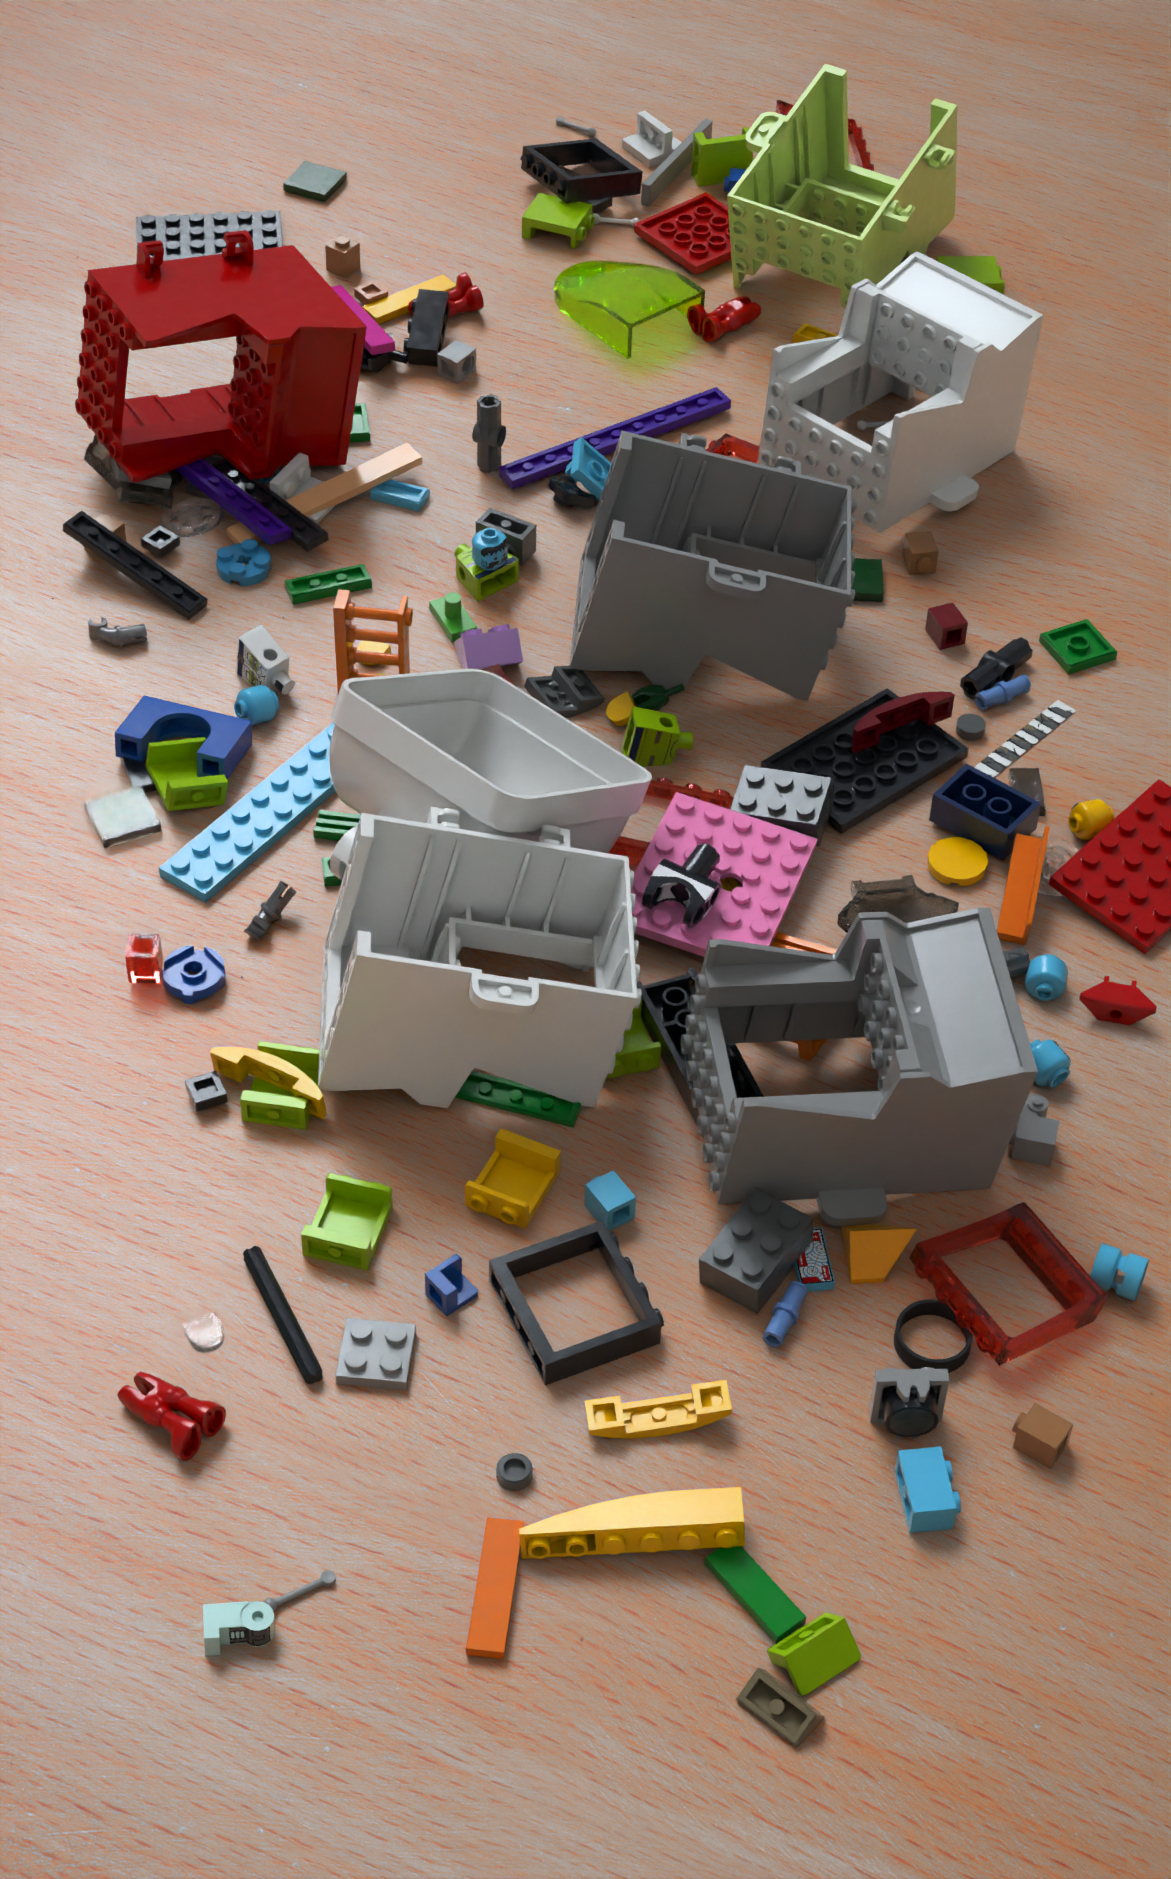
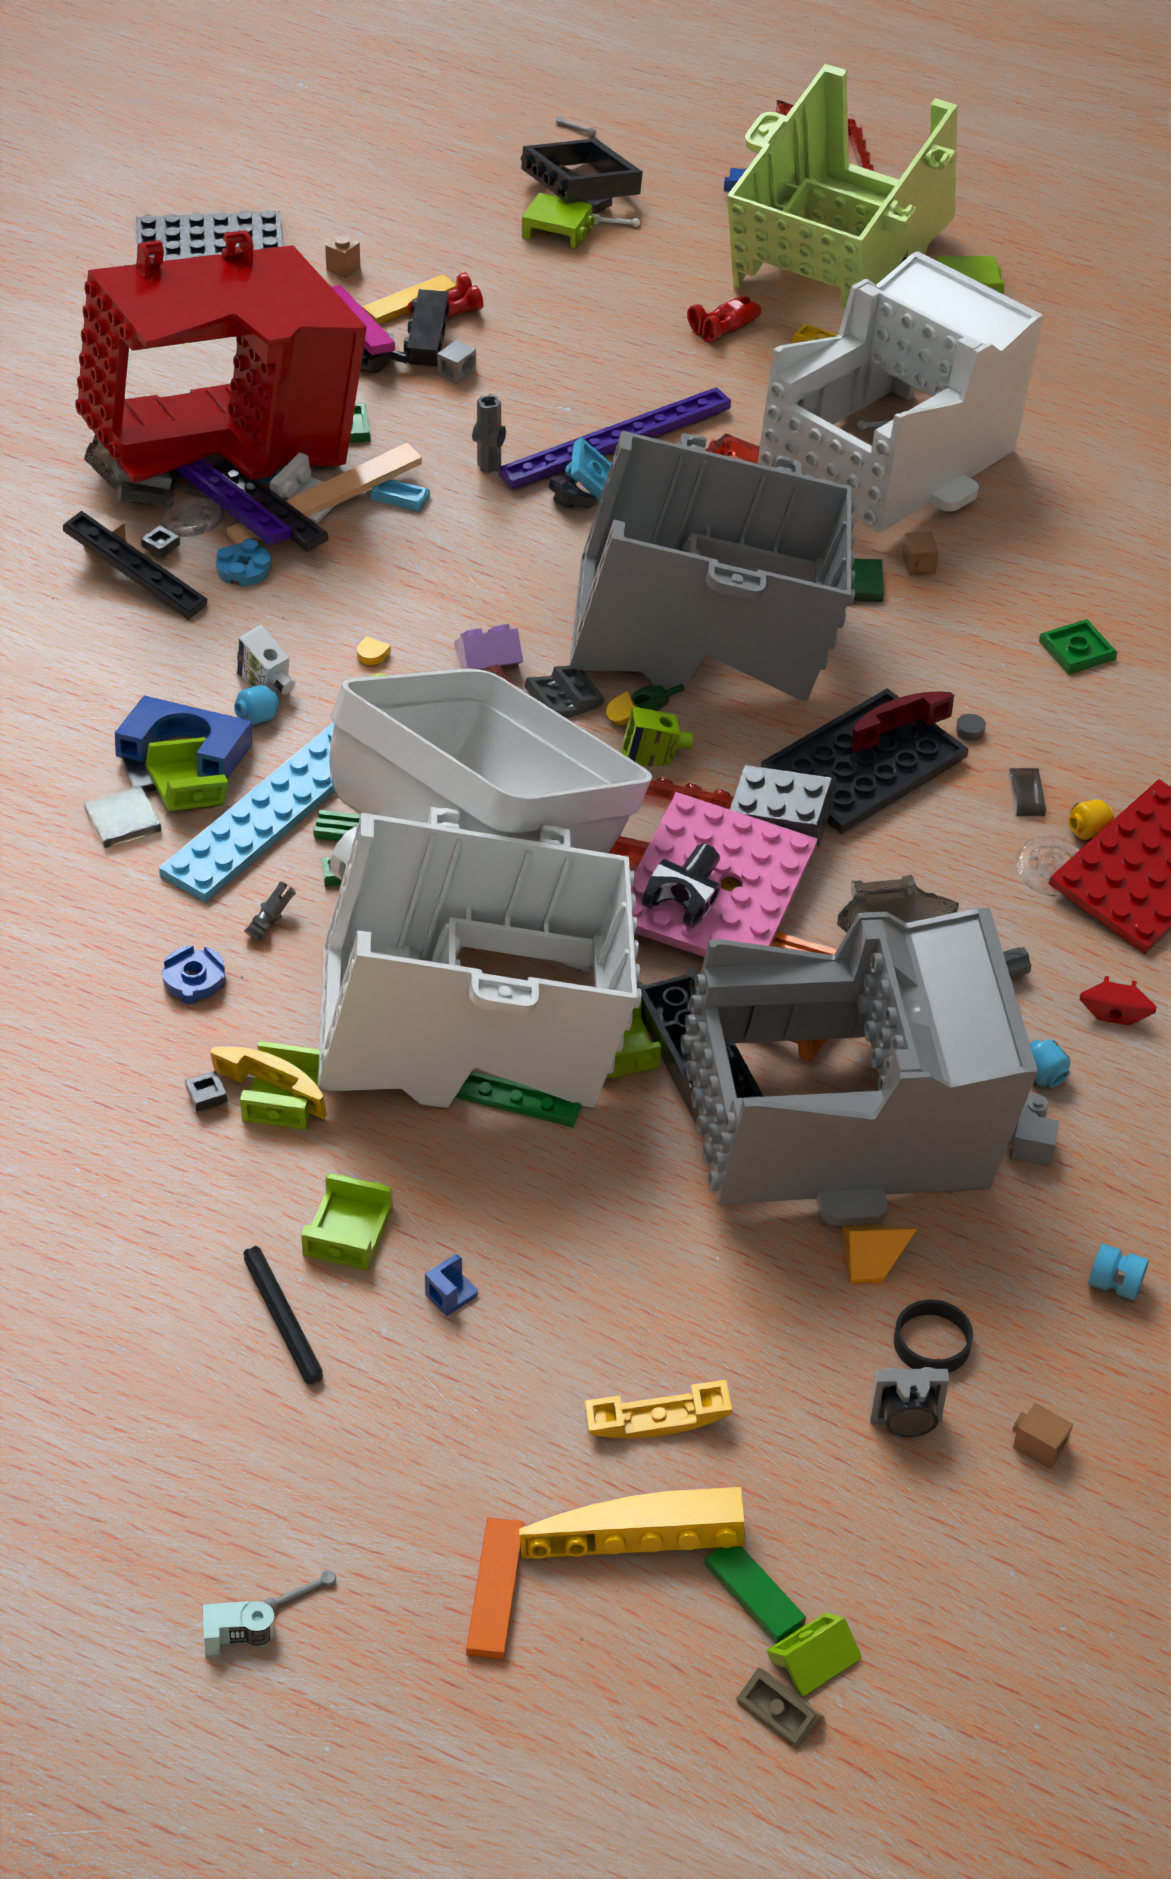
(117, 635): flat silver piece -> none
(144, 958): clear red brick -> none
(155, 1407): red piece -> none
(205, 1333): clear tile -> none
(314, 181): tile -> none
(327, 583): green tile -> none
(346, 634): orange fence -> none
(370, 292): nougat plate -> none
(376, 1354): light grey plate -> none
(451, 615): bright green tile -> none
(482, 582): lime torso -> none
(489, 549): medium azure head -> none
(514, 1179): yellow panel -> none
(514, 1472): dark grey tile -> none
(519, 533): dark grey brick -> none
(596, 1351): black window -> none
(610, 1200): medium azure brick -> none
(619, 295): clear neon green windscreen -> none
(652, 142): white bracket -> none
(672, 165): light grey tile -> none
(691, 233): red plate -> none
(716, 156): lime panel -> none
(755, 1250): dark grey brick -> none
(785, 1314): medium blue pin -> none
(814, 1265): tile -> none
(926, 1489): medium azure brick -> none
(946, 626): dark red brick -> none
(957, 861): yellow tile -> none
(984, 810): dark blue brick -> none
(996, 667): black piece -> none
(1002, 692): medium blue pin -> none
(1021, 887): orange panel -> none
(1025, 738): sticker -> none
(1043, 1256): clear red windscreen -> none
(1048, 976): medium azure head -> none

